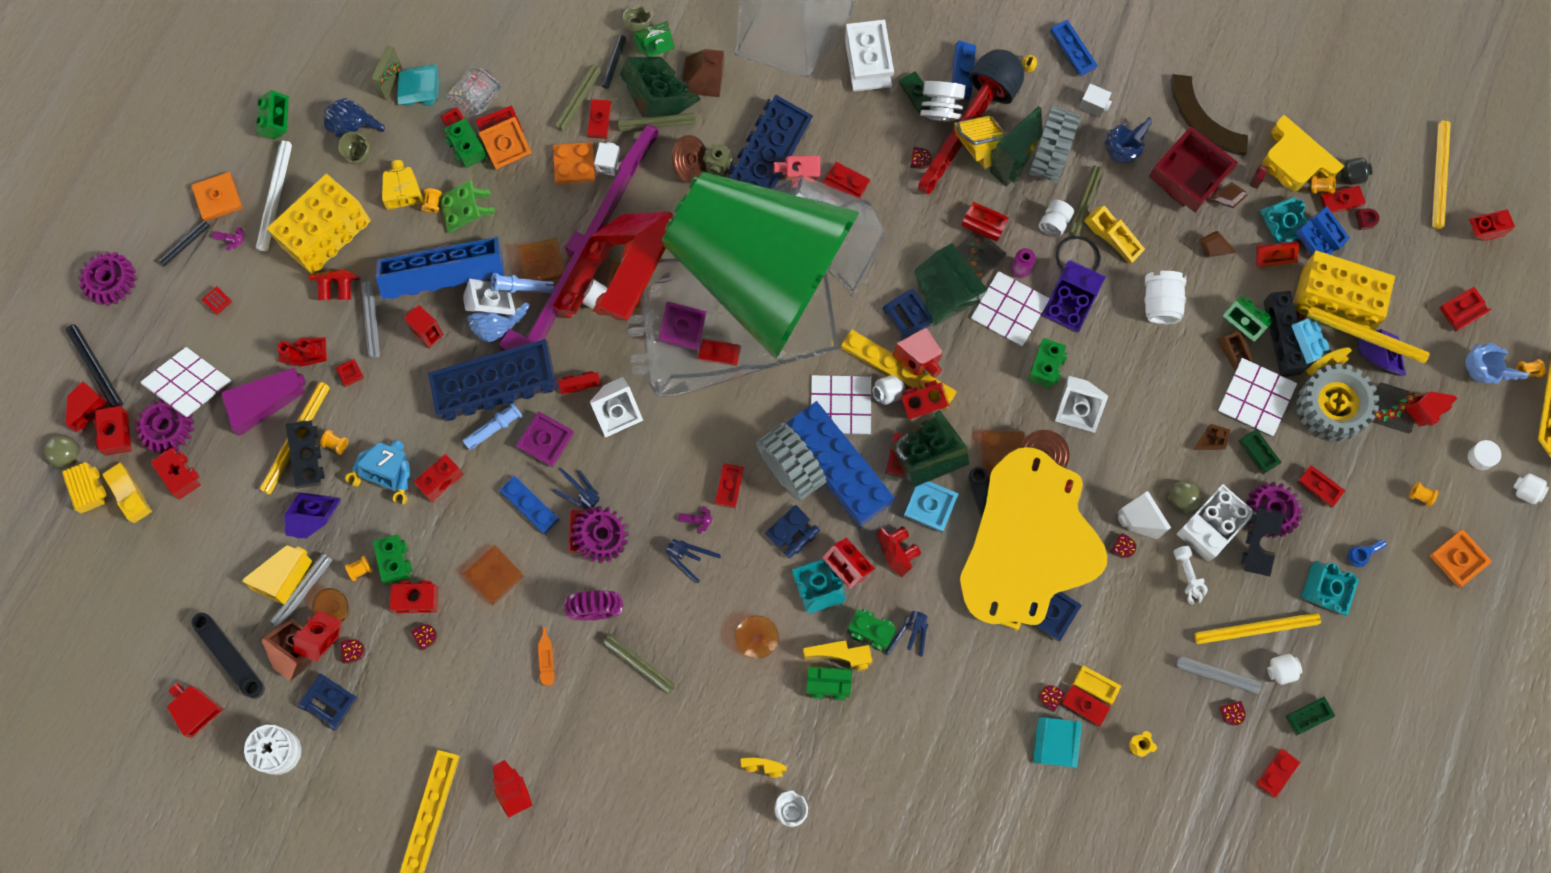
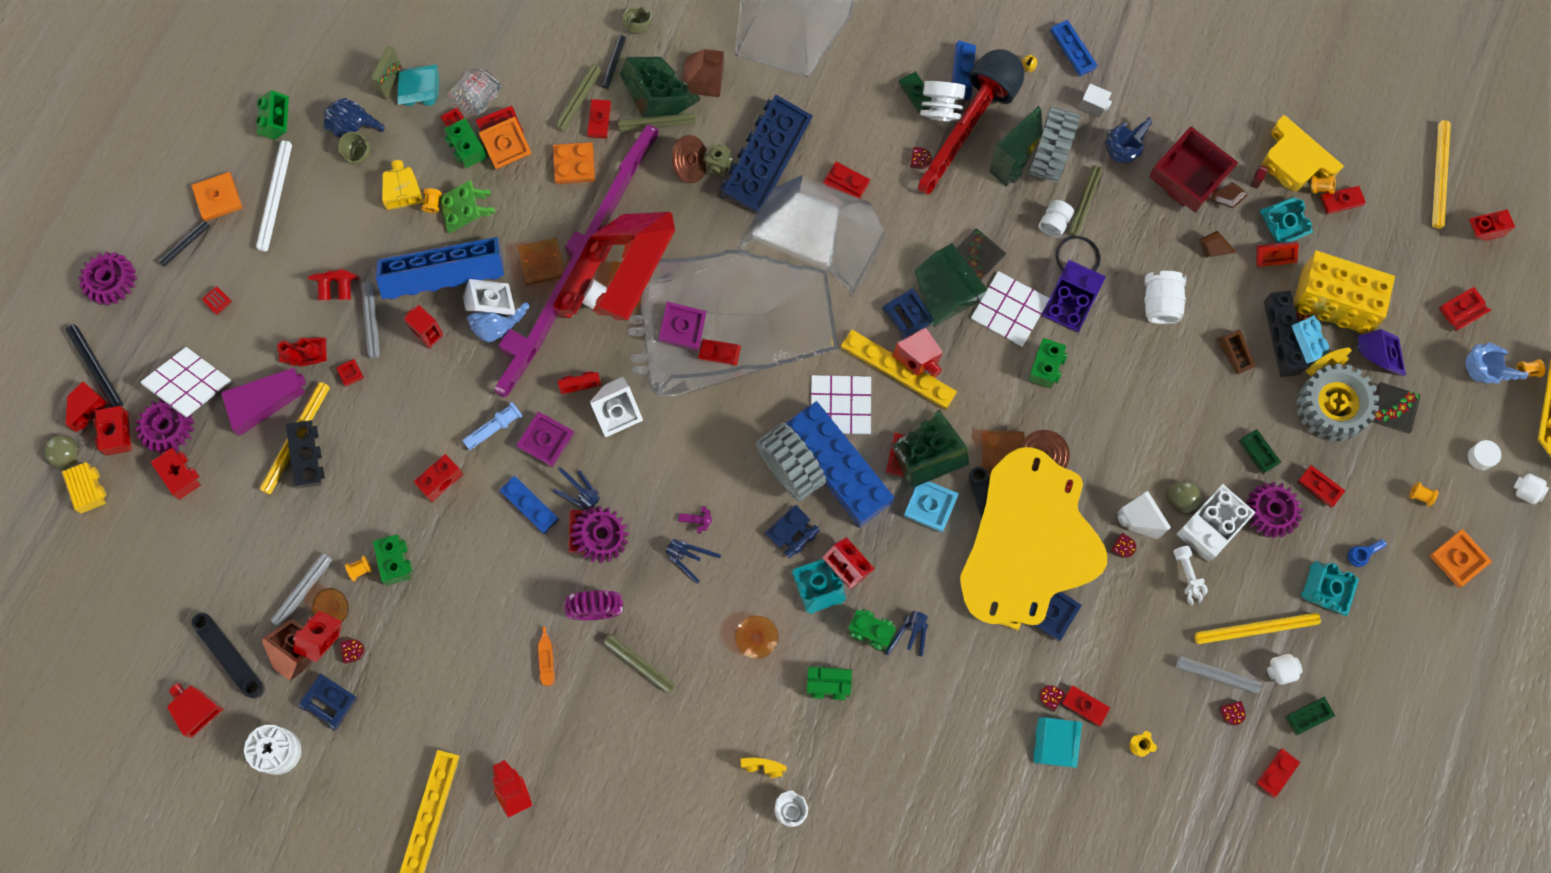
(127, 493): yellow slope -> none
(236, 239): magenta piece -> none
(279, 574): yellow slope -> none
(309, 514): dark purple slope -> none
(319, 224): yellow brick -> none
(334, 442): light orange bush -> none
(383, 466): dark azure torso -> none
(425, 636): dark red tile -> none
(426, 602): red brick -> none
(492, 380): dark blue bracket -> none
(493, 575): clear orange plate -> none
(513, 284): light blue pin -> none
(607, 158): white brick -> none
(656, 39): green torso -> none
(729, 485): red plate -> none
(756, 250): green cone -> none
(806, 165): coral torso -> none
(855, 657): yellow slope -> none
(869, 55): white torso -> none
(888, 389): white head -> none
(897, 558): red connector -> none
(927, 405): red brick -> none
(980, 137): yellow piece -> none
(985, 221): red plate -> none
(1023, 263): magenta head -> none
(1081, 404): white slope -> none
(1096, 685): yellow tile -> none
(1115, 233): yellow slope -> none
(1197, 118): dark brown tile -> none
(1213, 438): reddish brown piece -> none
(1248, 318): green brick -> none
(1256, 558): black arch -> none
(1257, 397): white piece -> none
(1322, 233): blue slope -> none
(1356, 171): pearl dark grey head -> none
(1367, 218): dark red tile -> none
(1368, 334): yellow axle -> none
(1429, 406): red slope -> none

